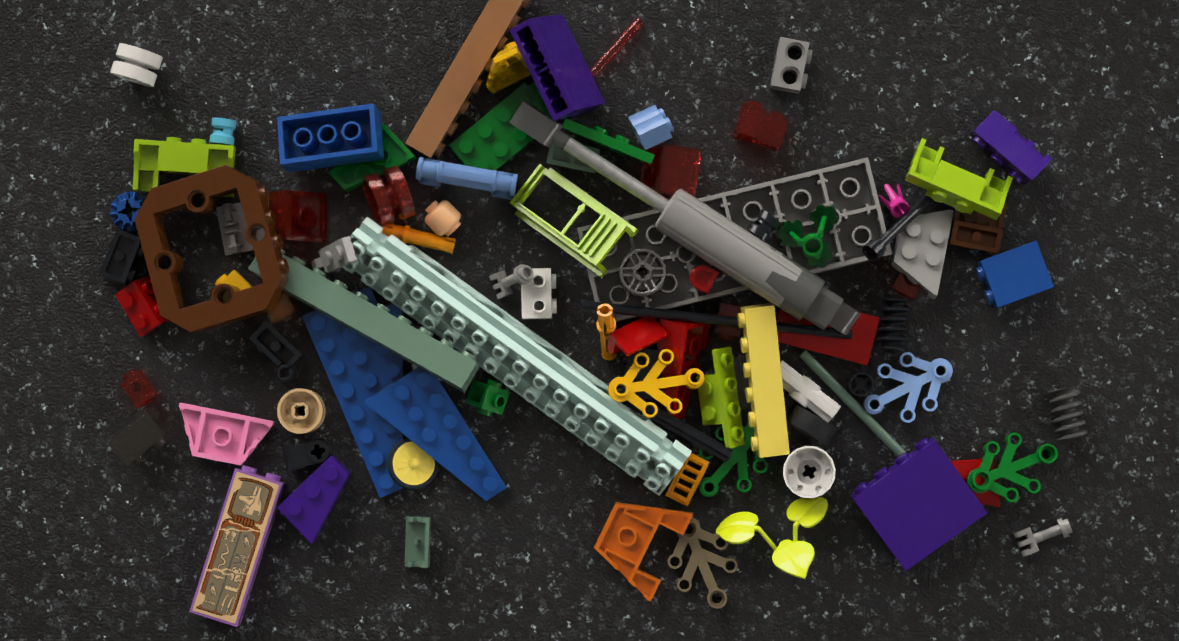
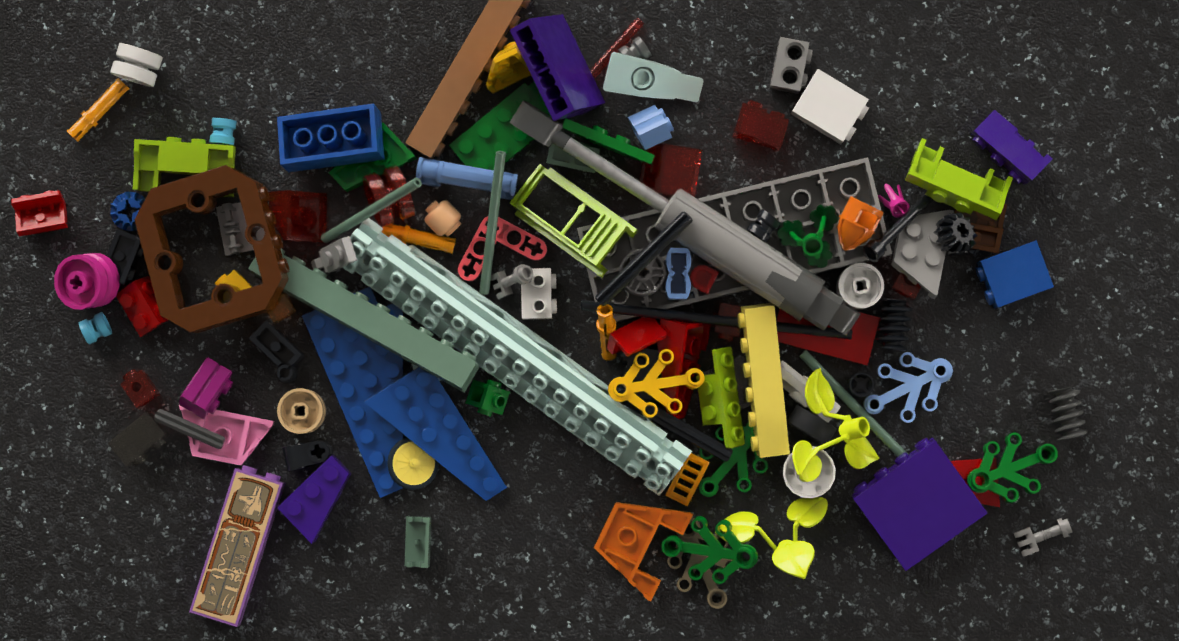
(40, 213): none -> red bracket
(86, 281): none -> dark pink wheel
(95, 328): none -> medium azure wheel
(97, 110): none -> light orange pin
(189, 429): none -> dark grey axle
(205, 388): none -> magenta brick
(371, 210): none -> sand green piece
(492, 222): none -> sand green piece
(501, 237): none -> coral beam
(637, 49): none -> dark grey wheel
(643, 258): none -> black axle
(649, 79): none -> light aqua piece
(678, 281): none -> medium blue brick
(713, 550): none -> green plant
(830, 107): none -> white brick
(853, 431): none -> neon yellow plant
(857, 223): none -> orange helmet
(872, 285): none -> white wheel
(955, 233): none -> black gear

